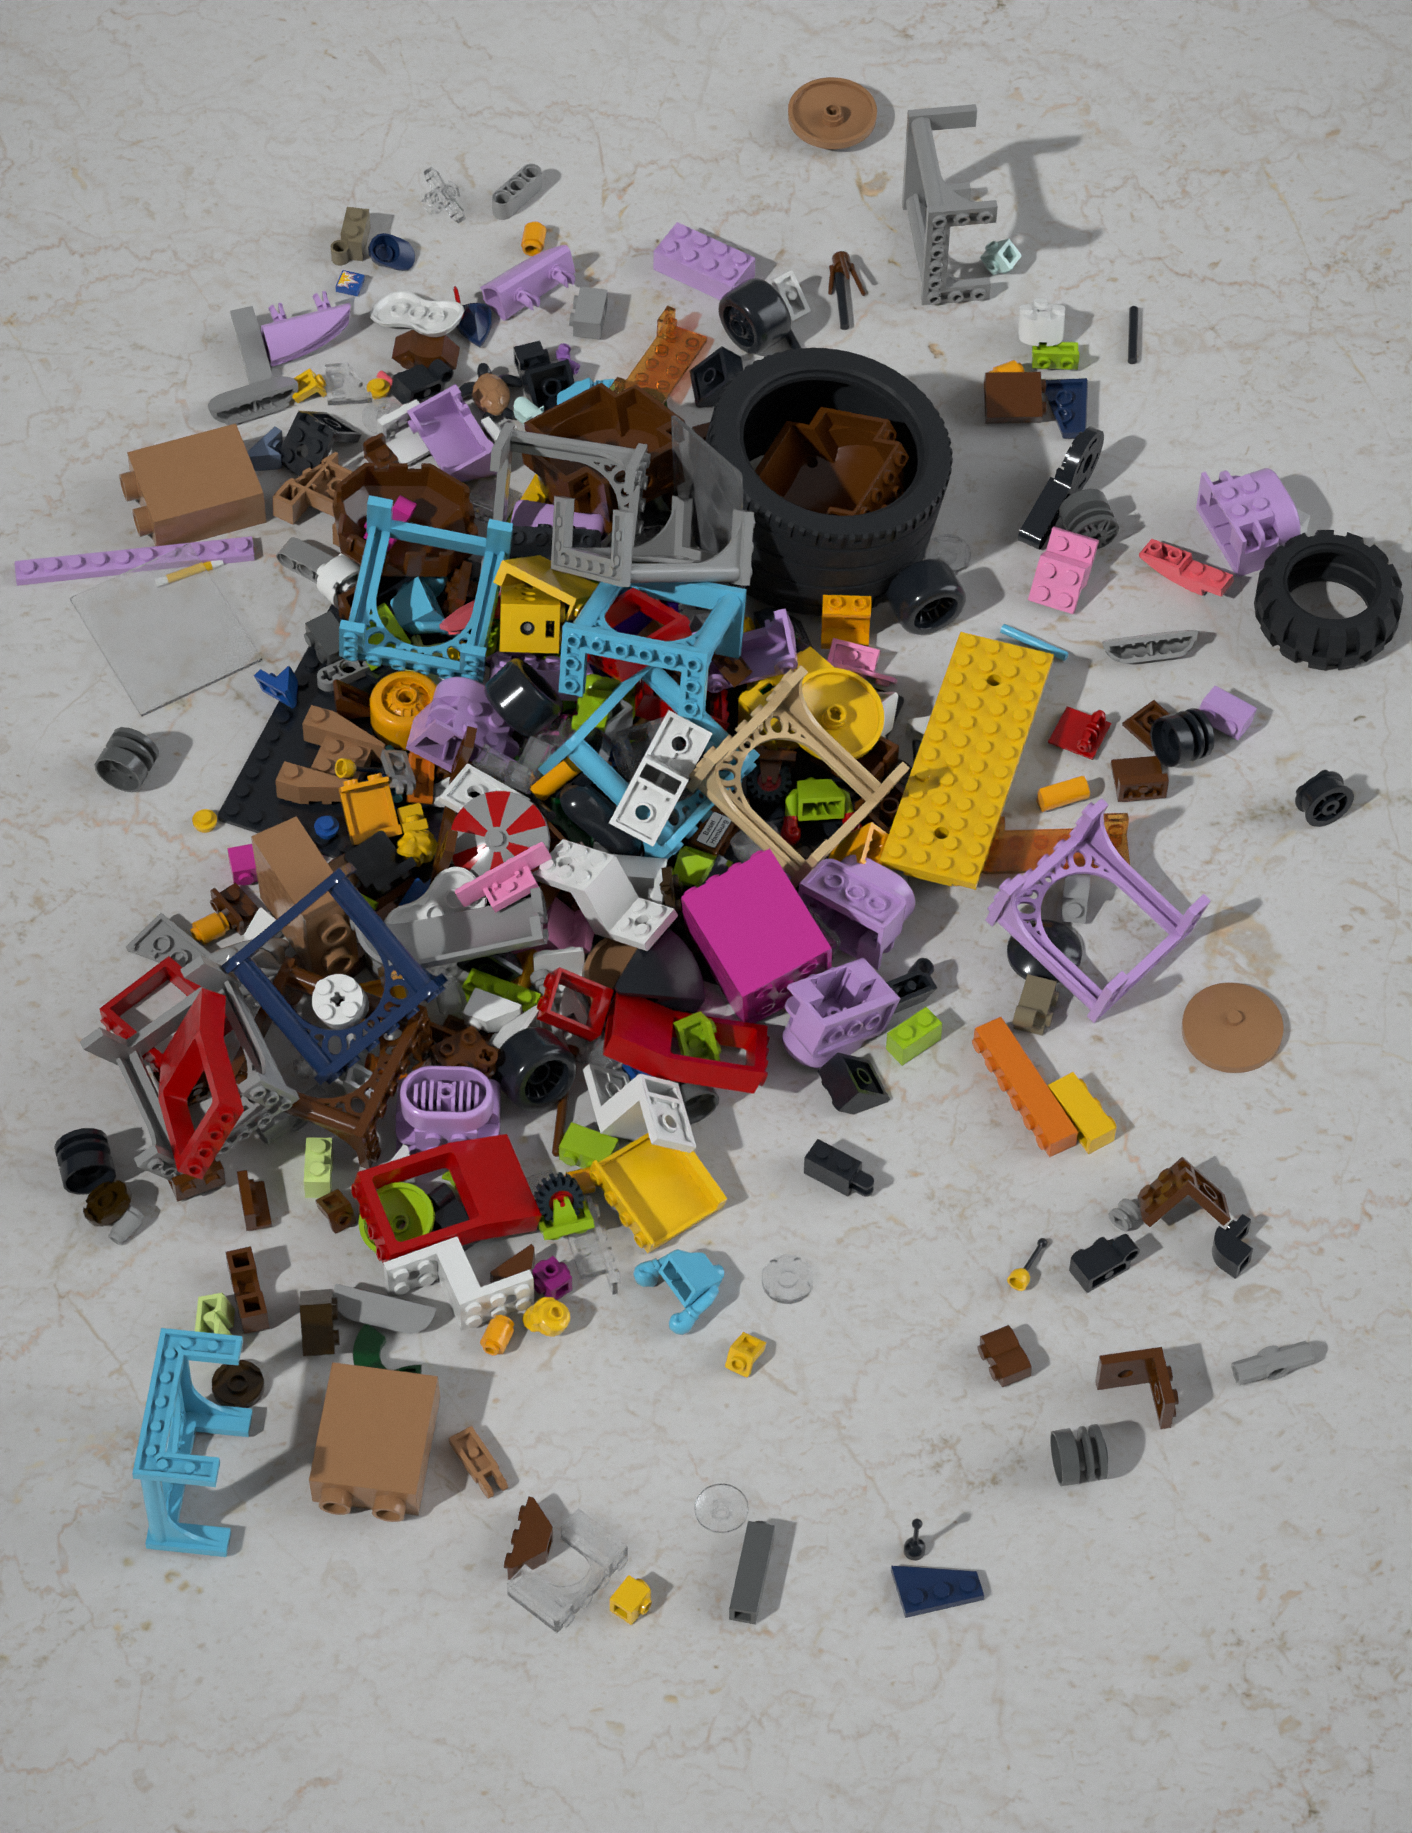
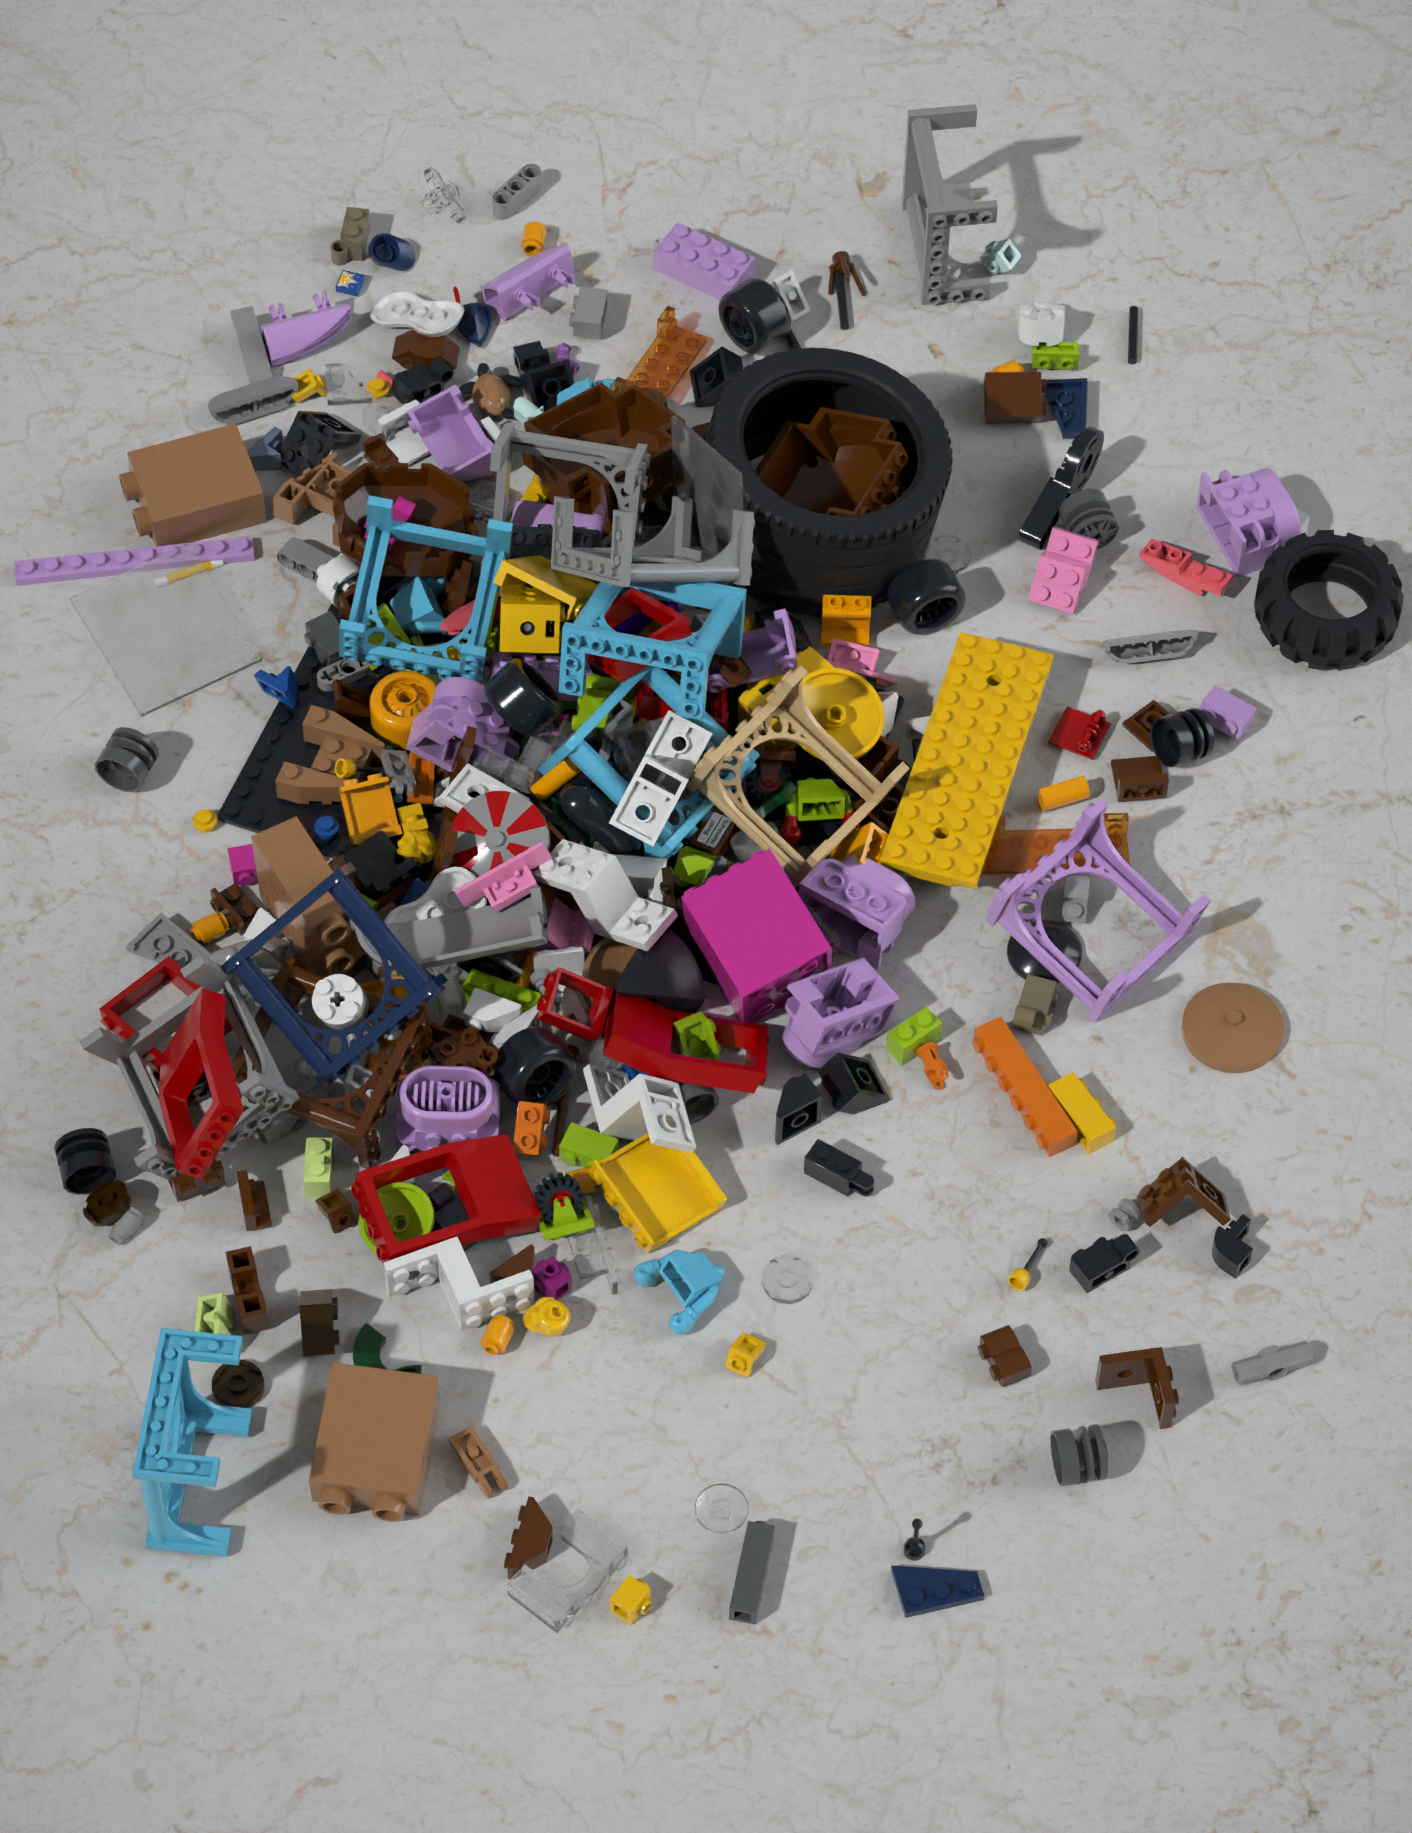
(383, 1310): light grey brick -> none
(530, 1128): none -> orange bracket
(775, 799): none -> dark green tile
(797, 1108): none -> black slope
(832, 113): medium nougat dish -> none
(914, 986): black hinge -> none
(934, 1065): none -> orange piece
(1034, 642): medium azure bar -> none
(1324, 798): black wheel -> none

